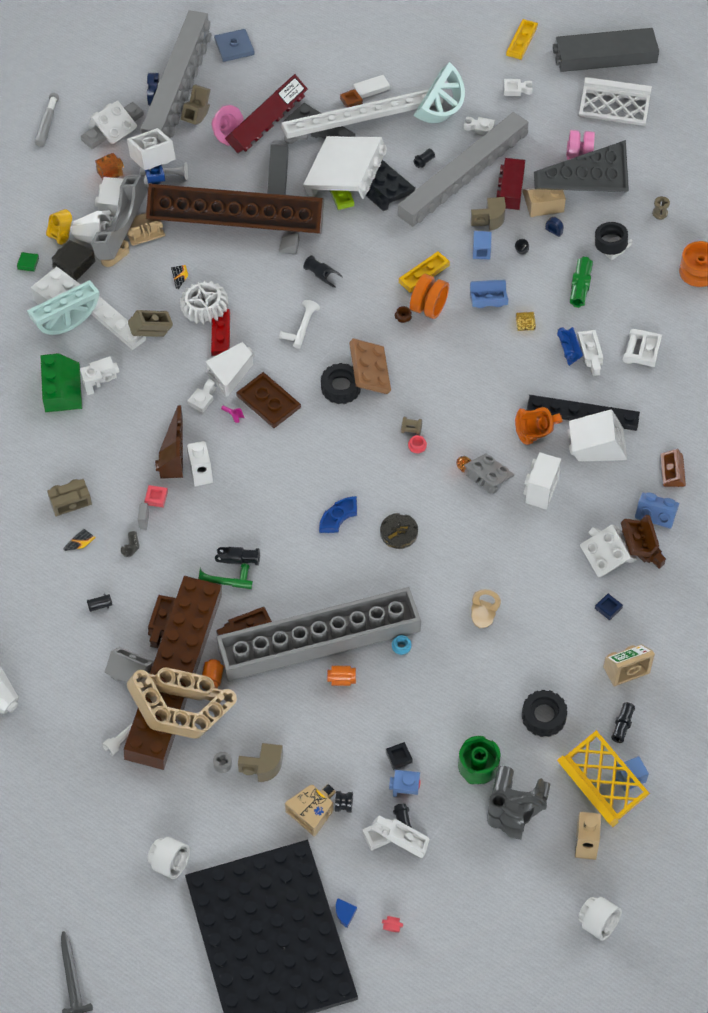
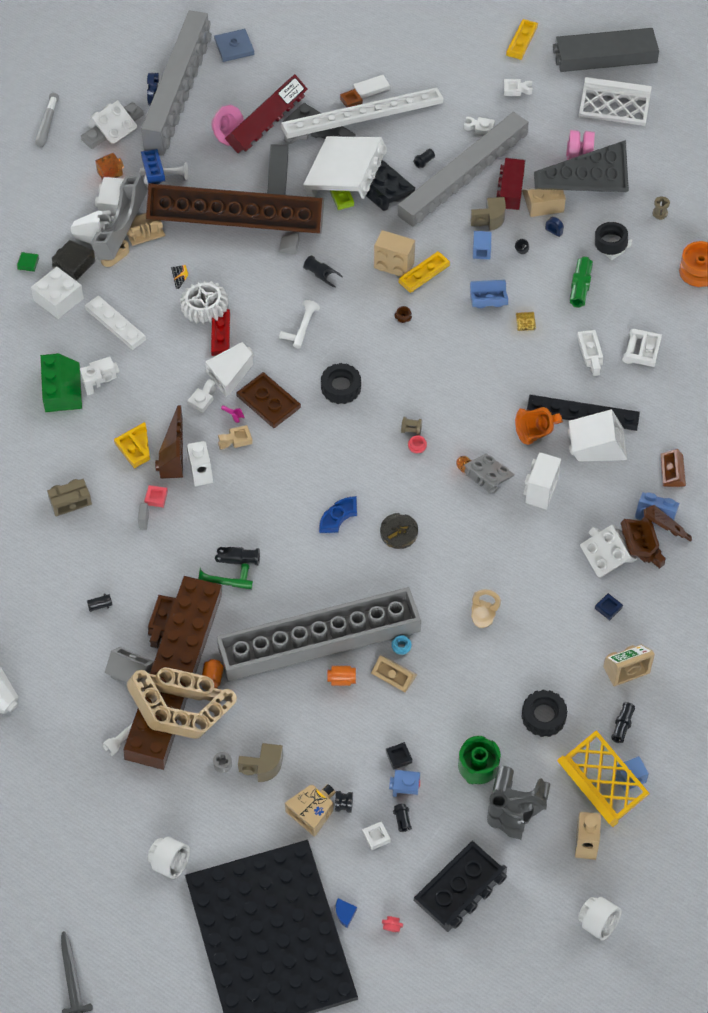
(59, 226): yellow piece -> none
(73, 304): light aqua window -> none
(80, 541): sticker -> none
(133, 545): clear smoke arm -> none
(134, 445): none -> yellow wing
(150, 323): dark tan brick -> none
(151, 149): white brick -> none
(198, 106): dark tan brick -> none
(237, 436): none -> tan plate
(246, 620): reddish brown hinge -> none
(370, 366): medium nougat plate -> none
(393, 673): none -> tan slope
(394, 253): none -> tan brick
(402, 835): white hinge -> none
(429, 296): orange wheel -> none
(454, 83): light aqua window -> none
(460, 886): none -> black bracket
(570, 344): blue hinge -> none
(661, 519): none -> reddish brown piece

